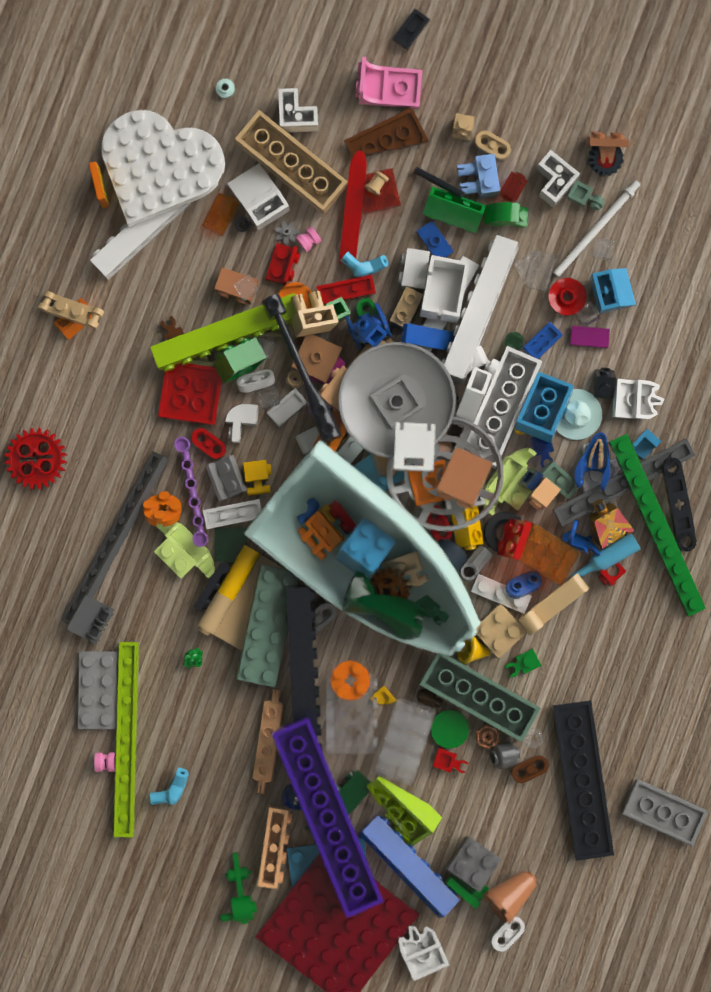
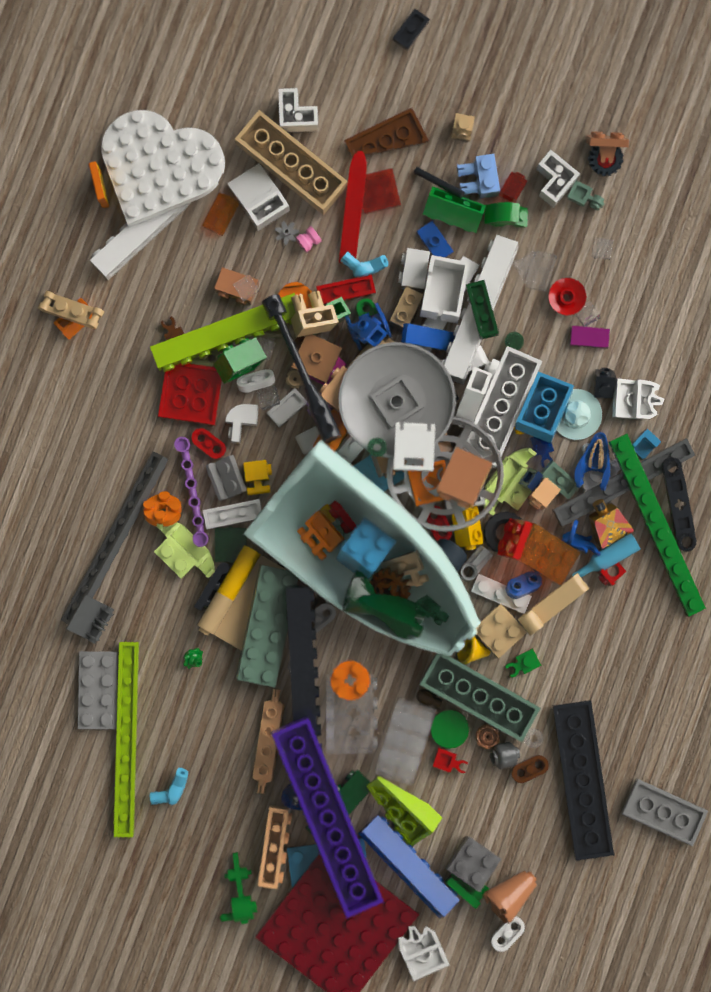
(34, 441): red gear -> none
(105, 762): bright pink wheel -> none
(228, 93): light aqua plate -> none
(245, 227): black hinge -> none
(282, 264): red bracket -> none
(313, 507): blue arm -> none
(376, 183): tan bush -> none
(379, 441): none -> clear green plate
(384, 696): yellow tile -> none
(388, 85): bright pink bracket -> none
(482, 309): none -> dark green plate
(494, 143): tan plate -> none
(542, 341): blue plate -> none
(612, 290): dark azure slope -> none
(628, 192): white bar -> none

